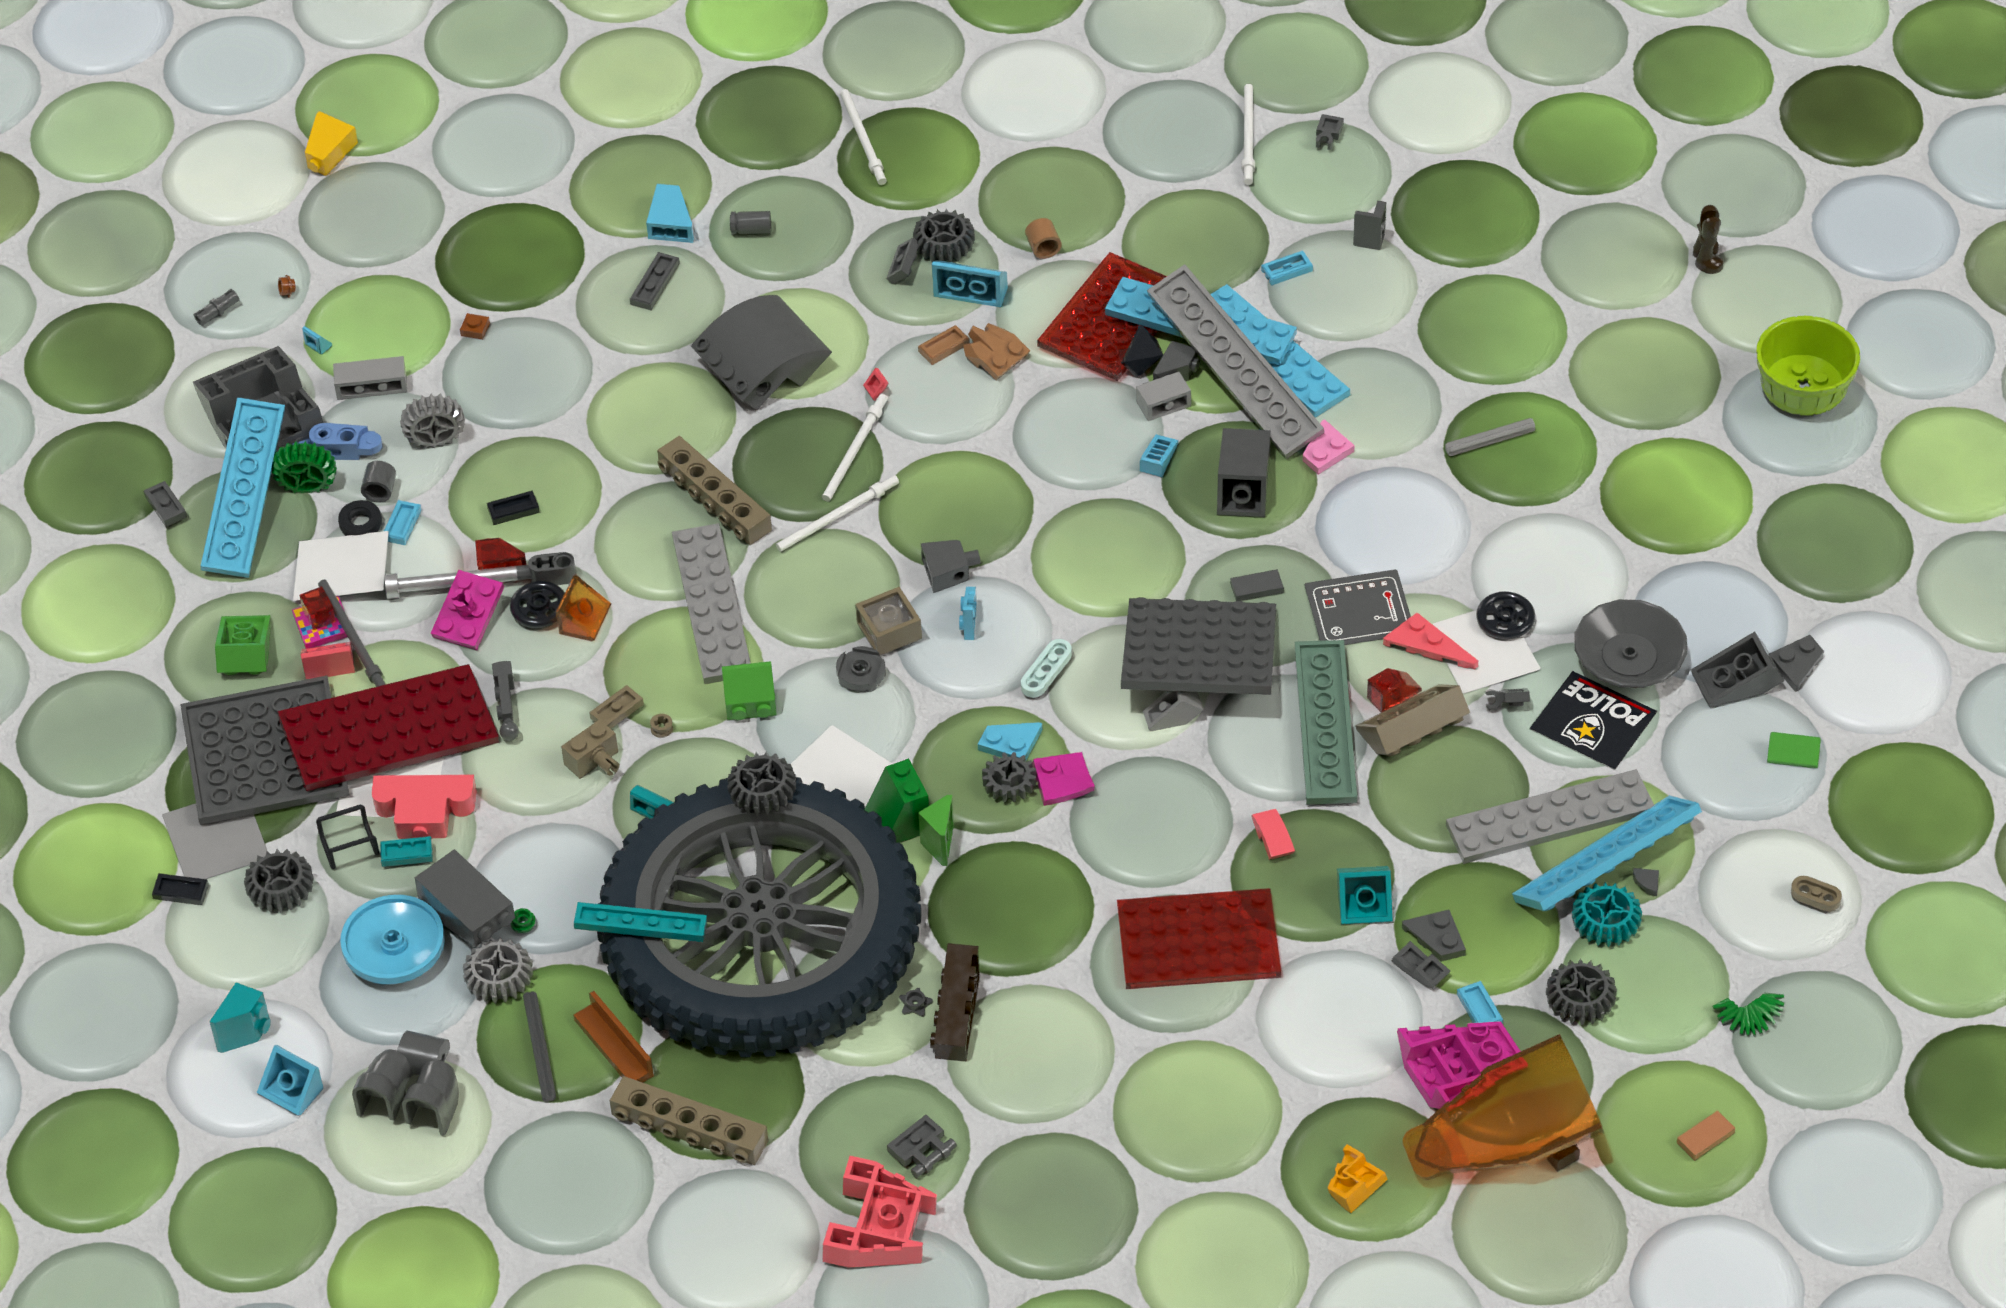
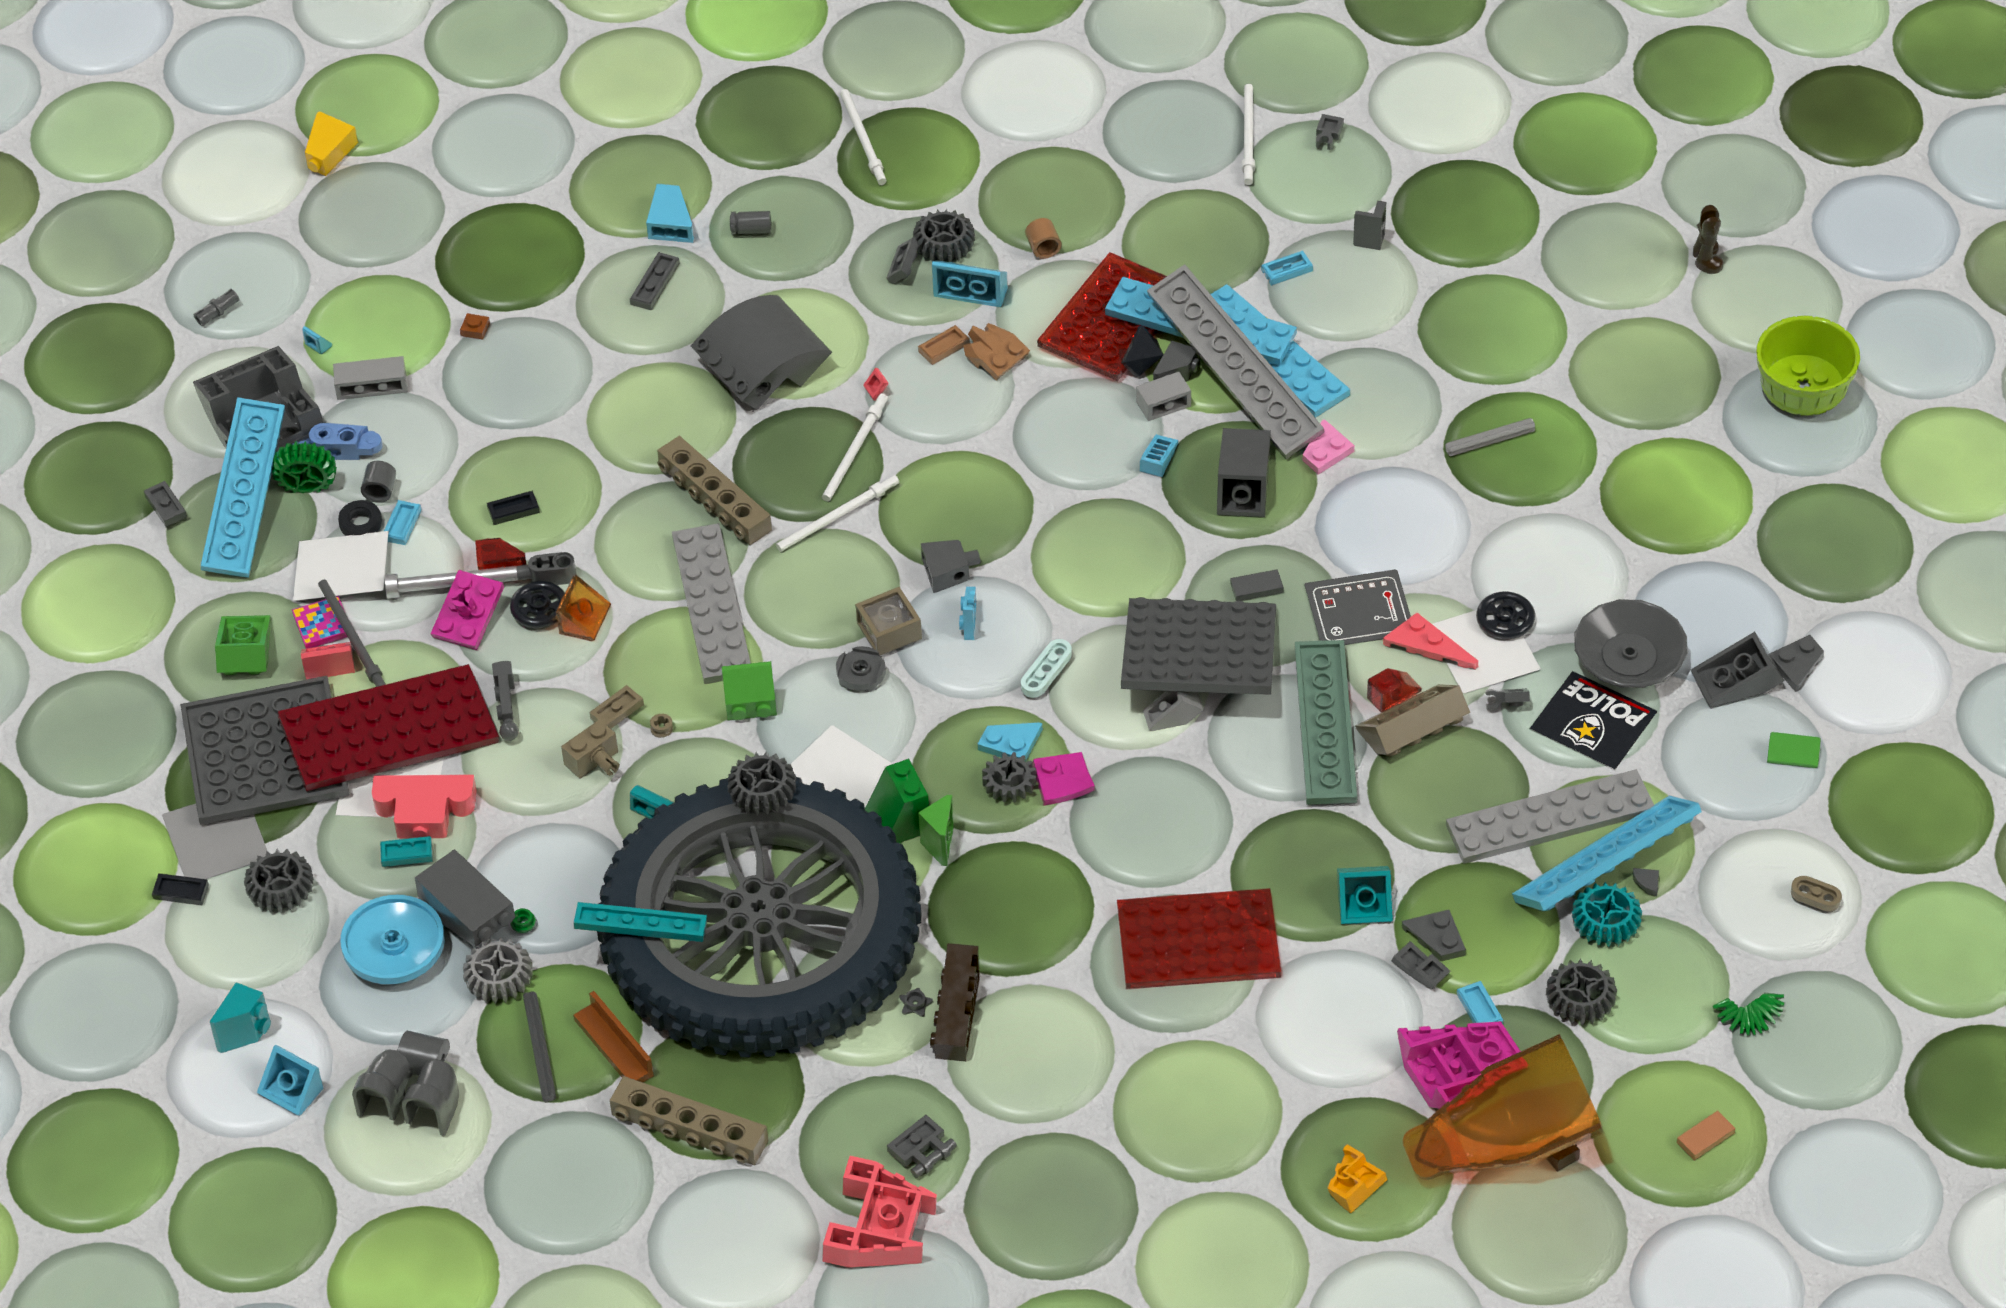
(286, 286): dark orange plate -> none
(317, 608): clear red brick -> none
(329, 852): black piece -> none
(432, 421): light grey gear -> none
(1273, 833): coral slope -> none

